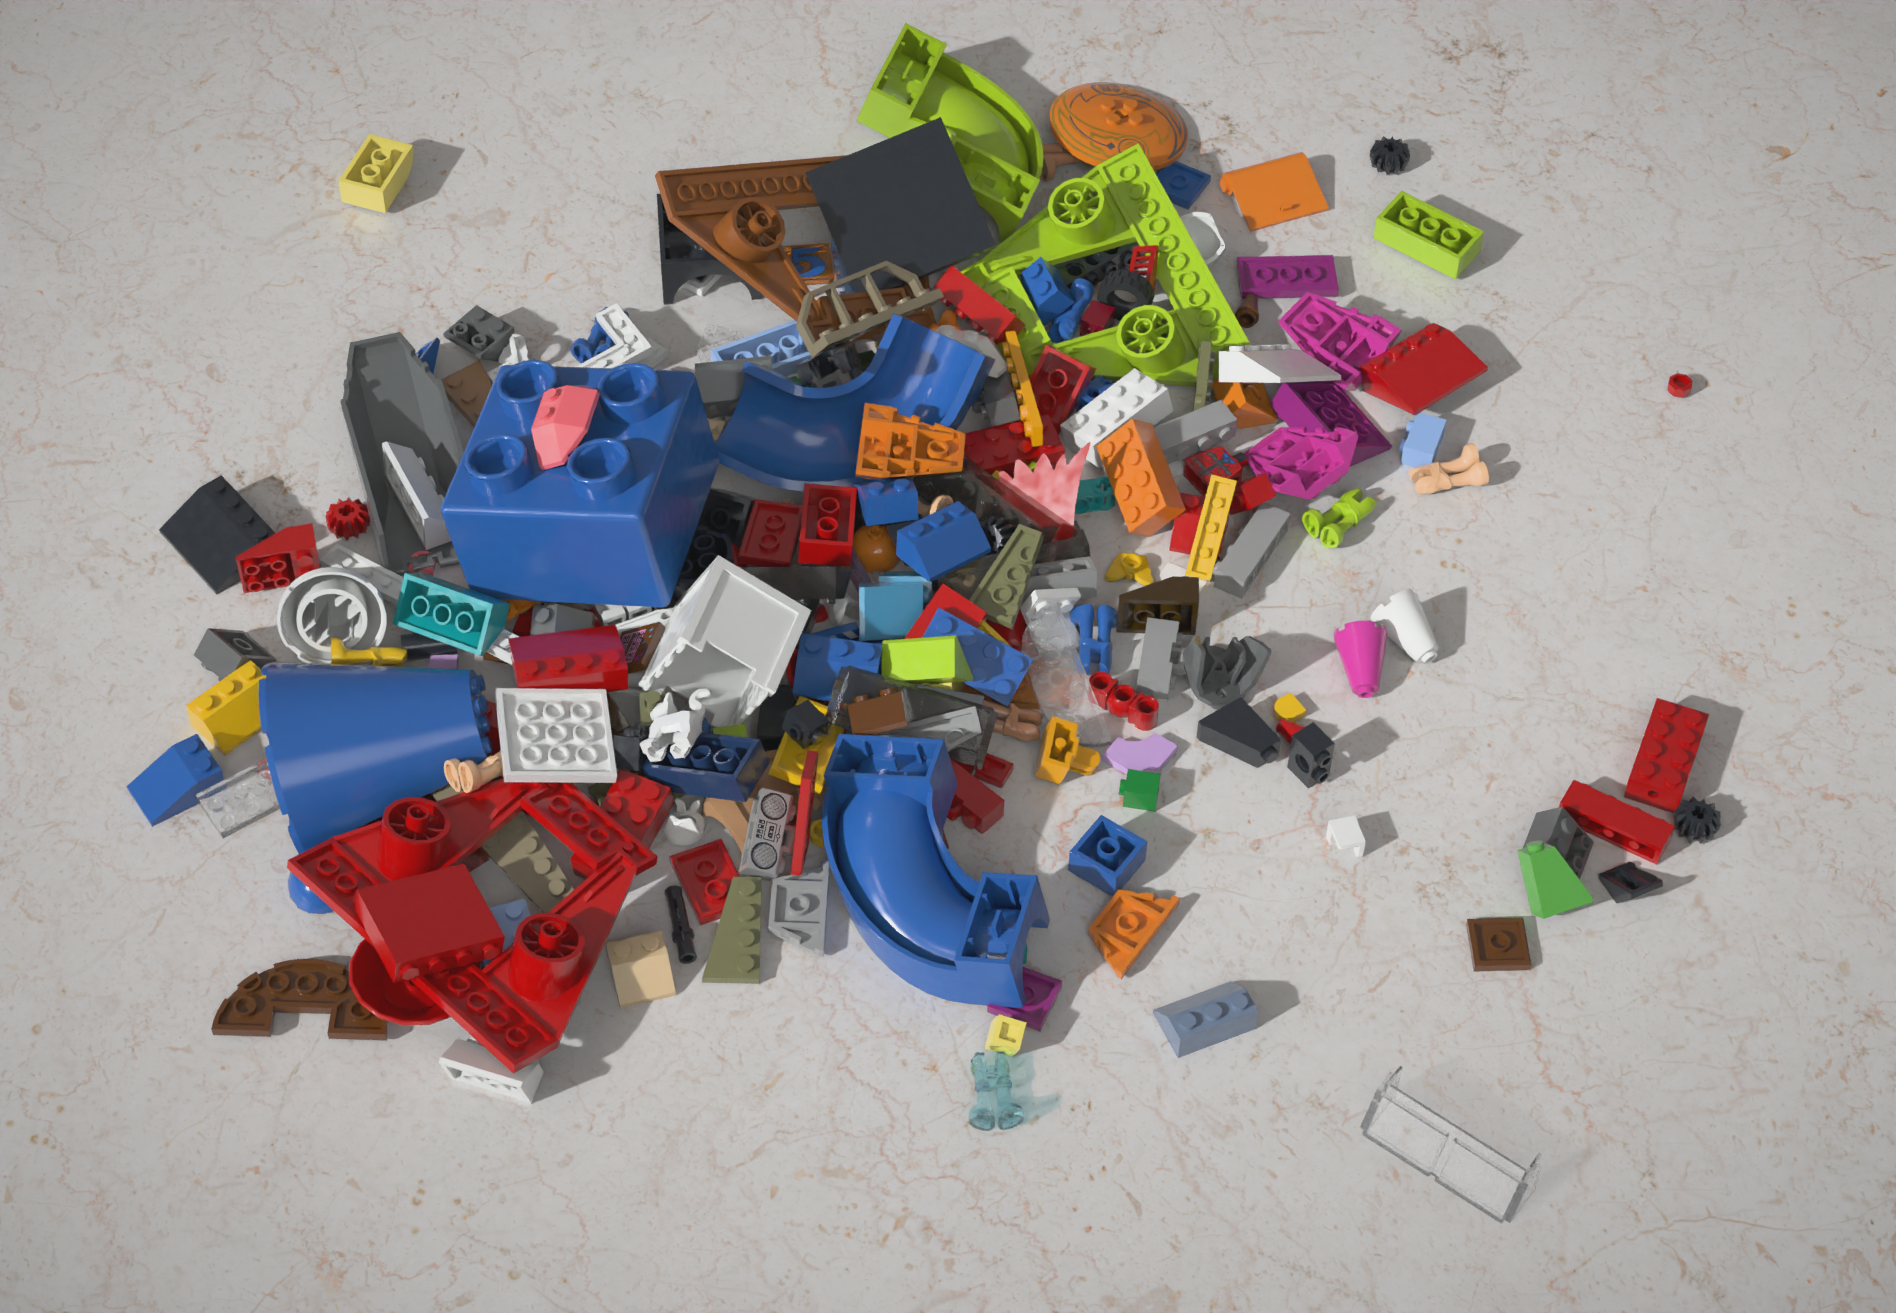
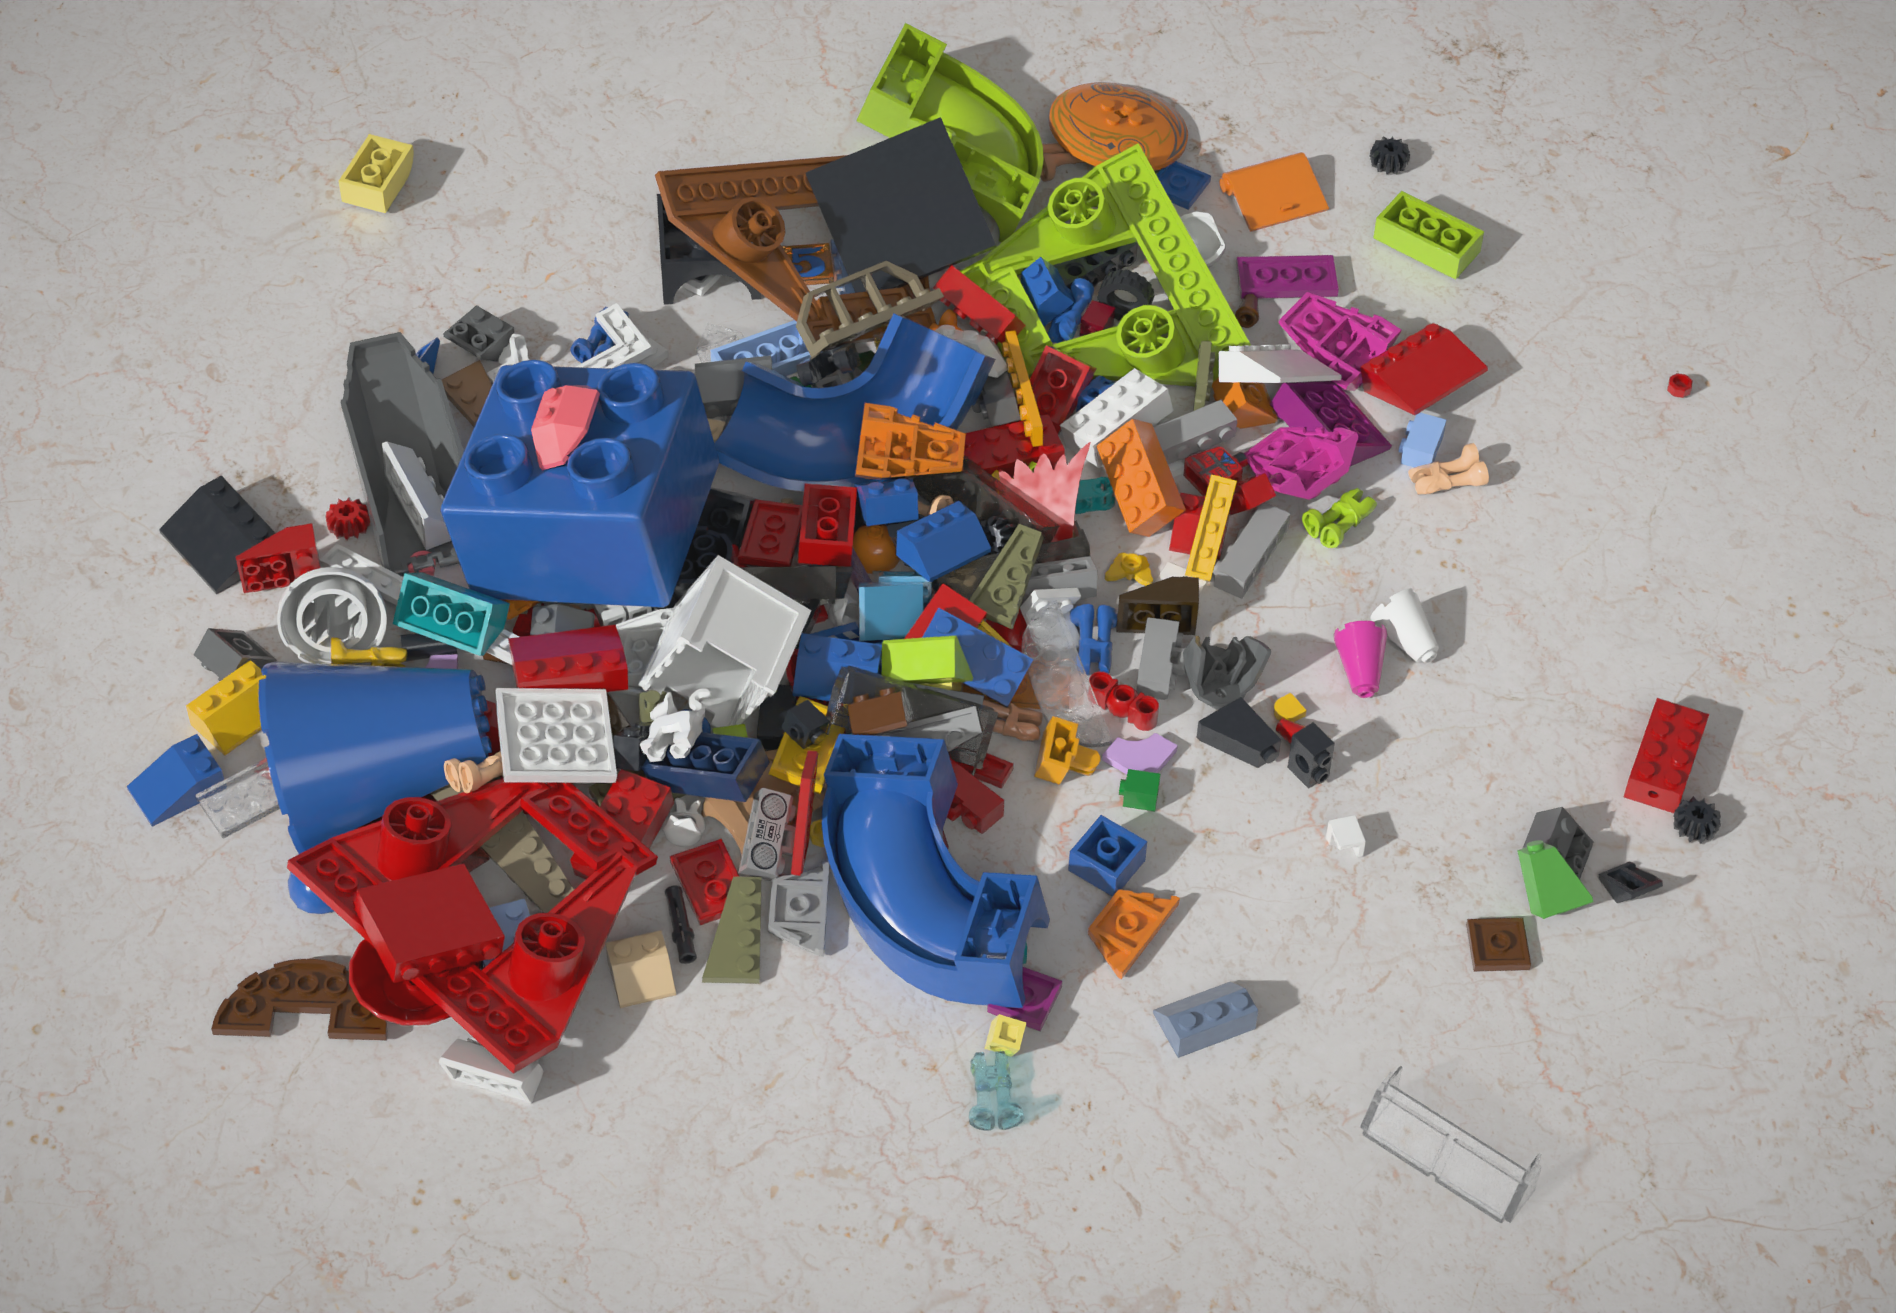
(640, 645): reddish brown tile -> none
(1151, 267): red slope -> none
(1617, 822): red brick -> none

